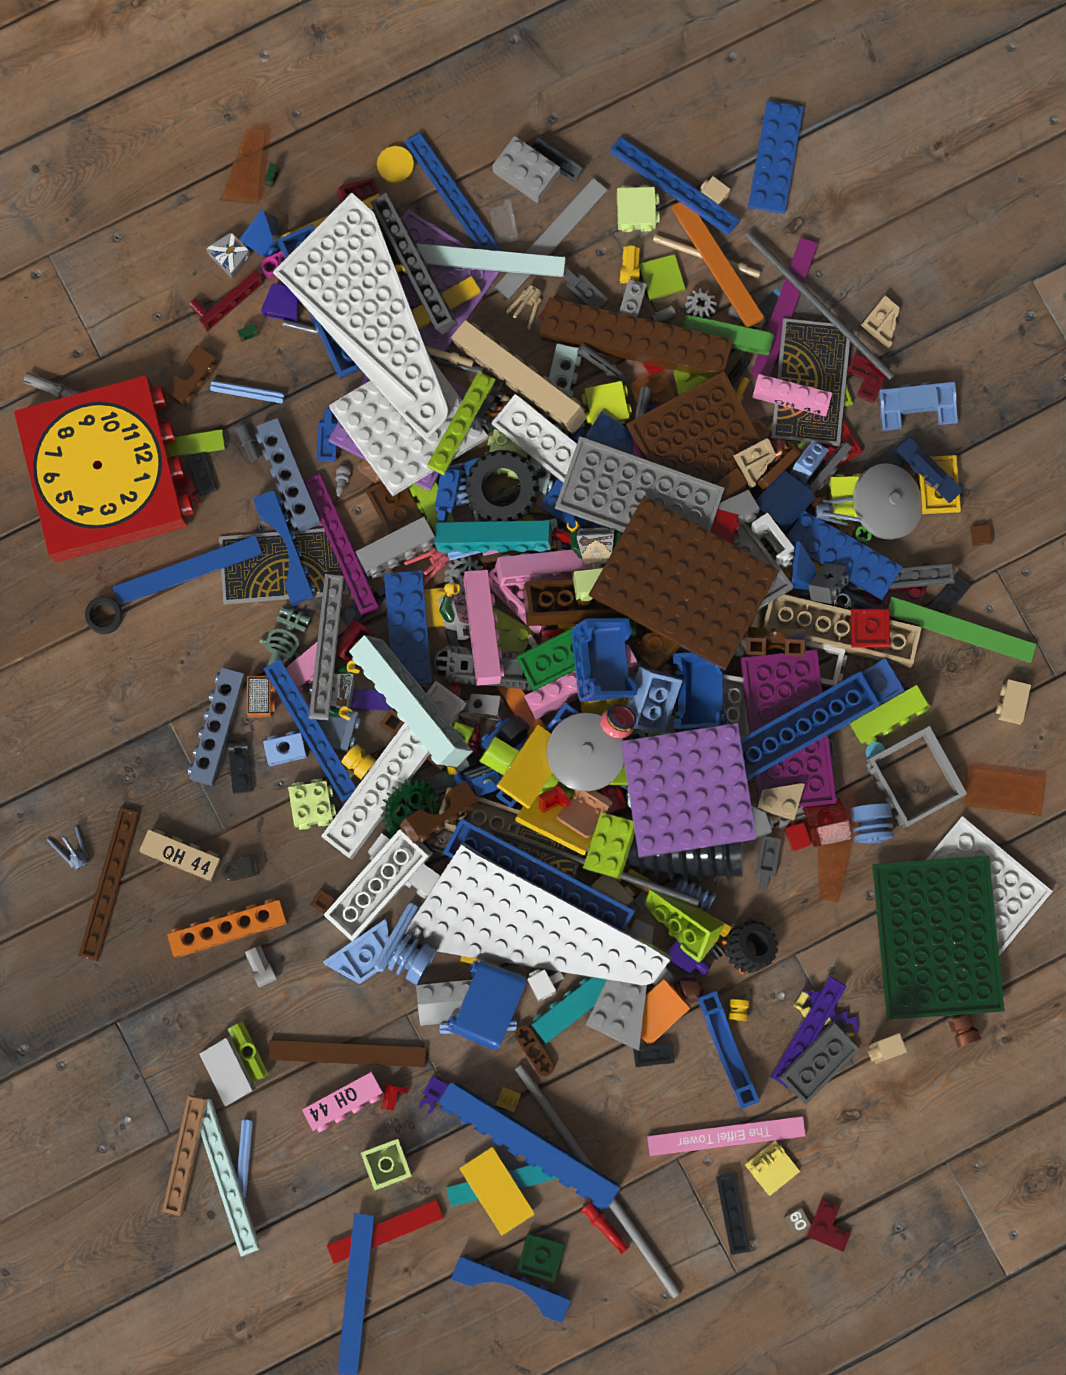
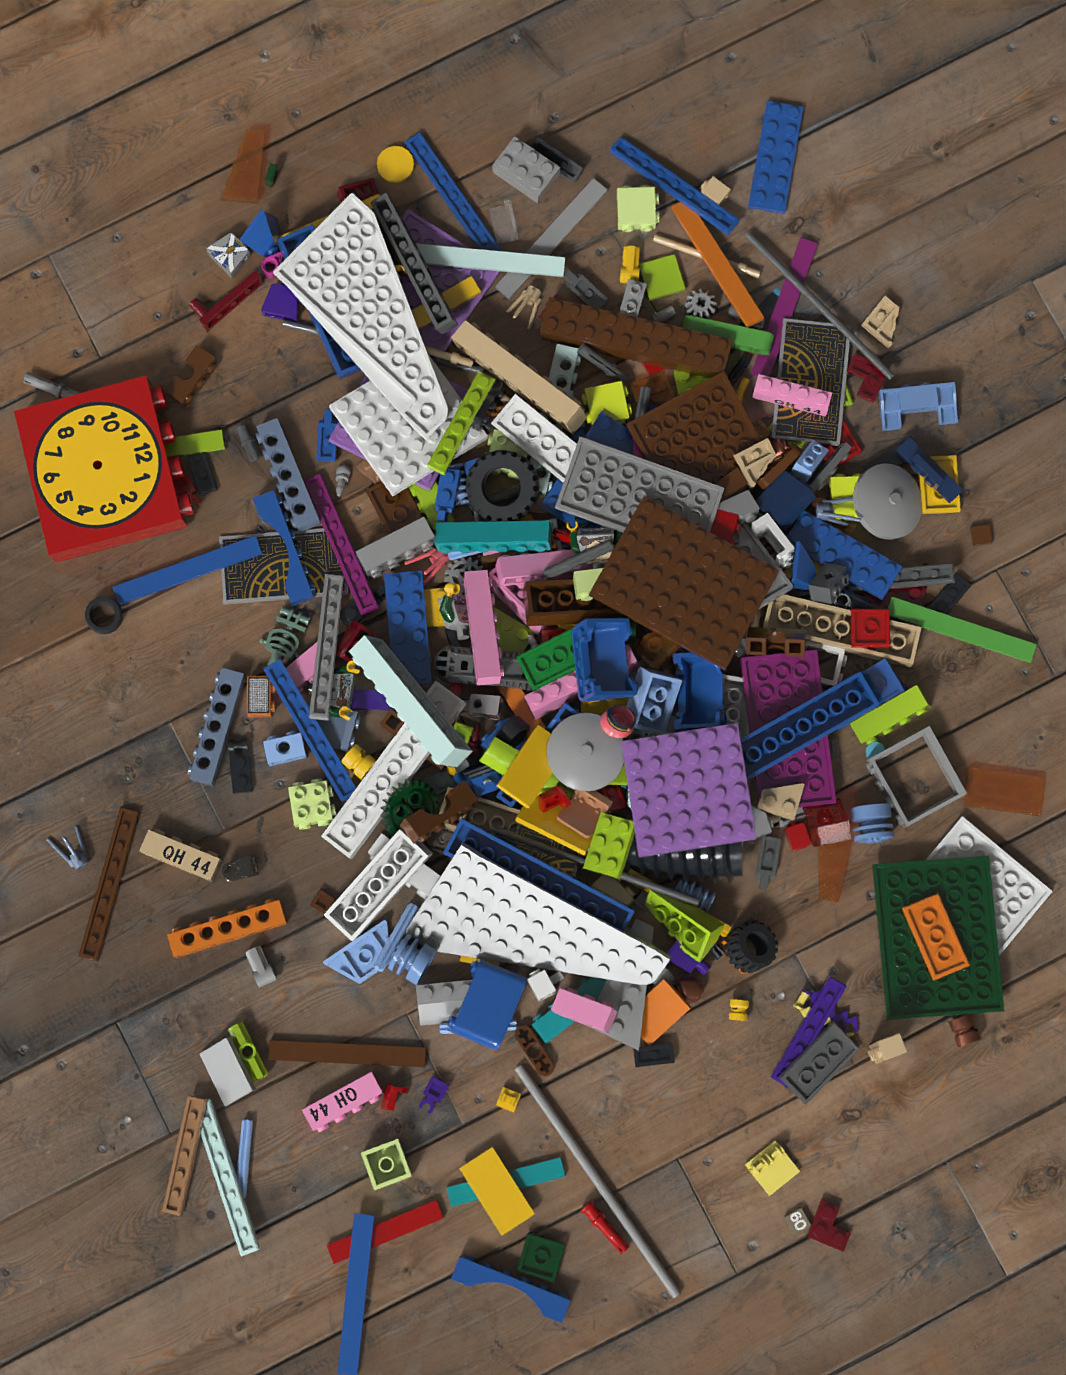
(246, 391): light blue axle -> none
(248, 333): dark green tile -> none
(529, 1144): blue brick -> none
(578, 559): none -> dark grey axle
(584, 1009): none -> bright pink brick
(726, 1136): bright pink tile -> none
(727, 1050): blue arch -> none
(732, 1214): black plate -> none
(862, 530): bright green bush -> none
(935, 936): none -> orange tile
(1013, 701): tan brick -> none

